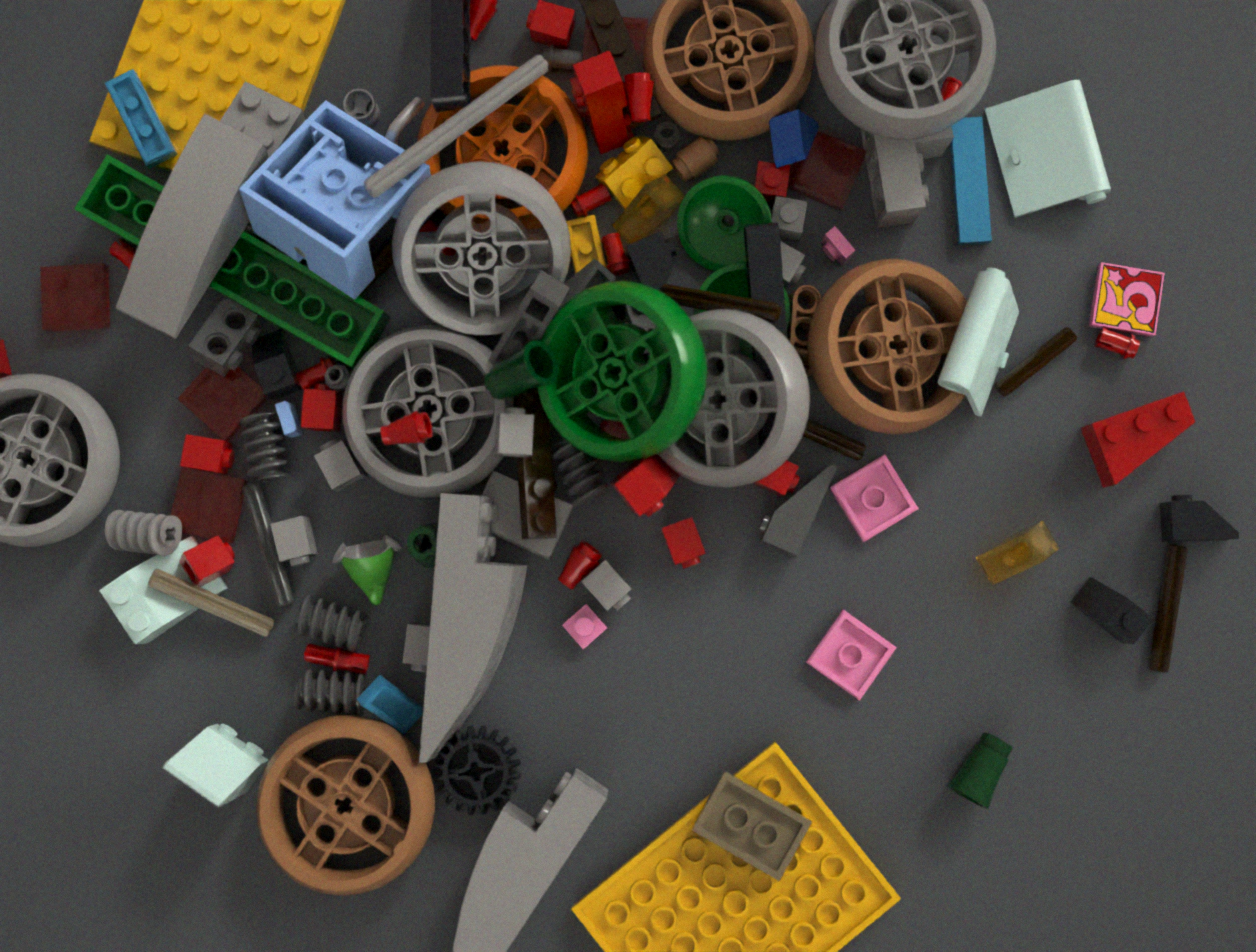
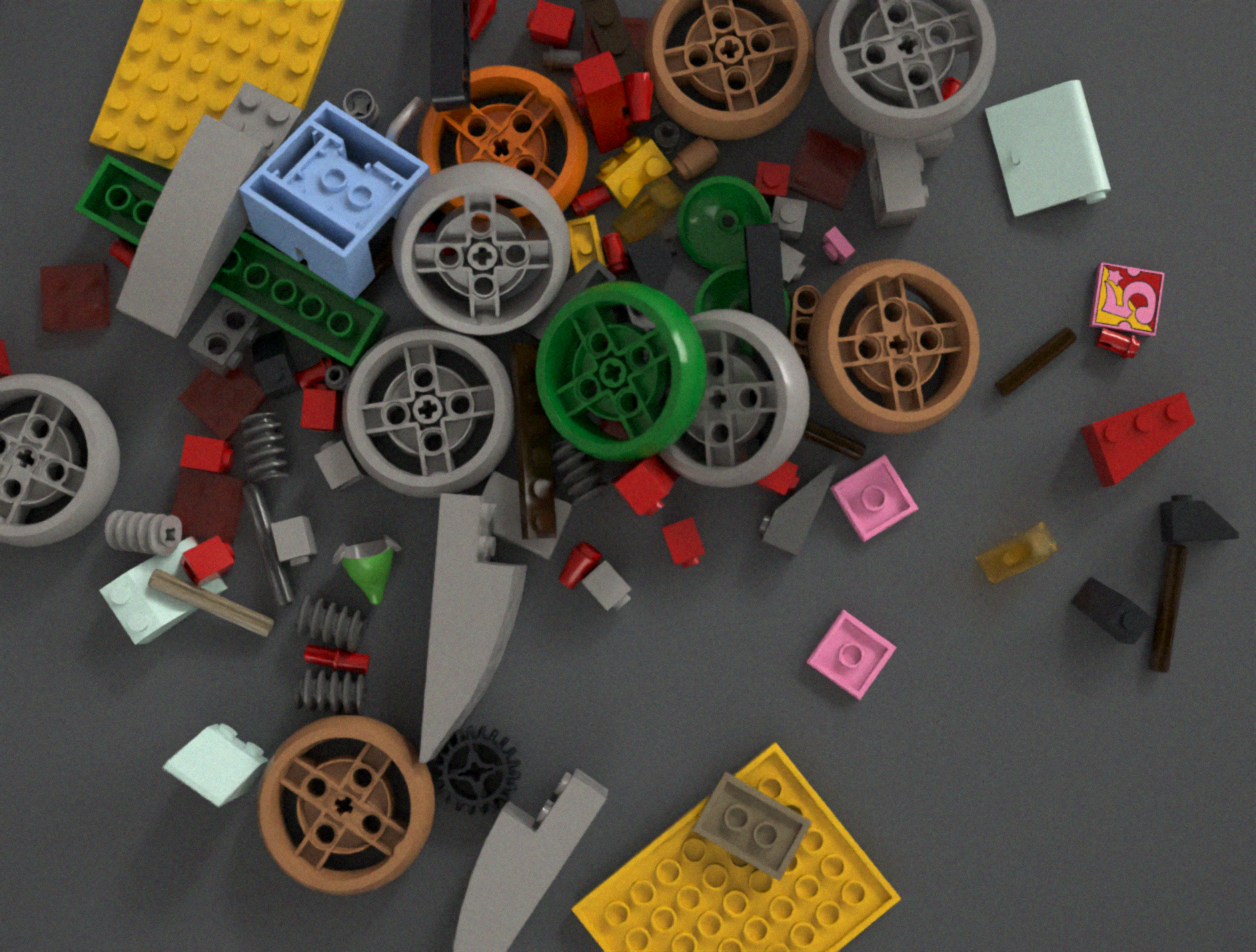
(141, 118): dark azure tile -> none
(289, 419): light blue tile -> none
(391, 704): dark azure tile -> none
(409, 429): red cone -> none
(415, 544): dark green plant -> none
(417, 646): light grey brick -> none
(455, 126): light grey axle -> none
(514, 433): light grey brick -> none
(526, 369): dark green plant -> none
(531, 317): dark grey slope -> none
(584, 626): bright pink plate -> none
(711, 301): dark brown axle -> none
(792, 137): blue slope -> none
(970, 182): dark azure tile -> none
(981, 339): light aqua door -> none
(982, 770): dark green plant -> none

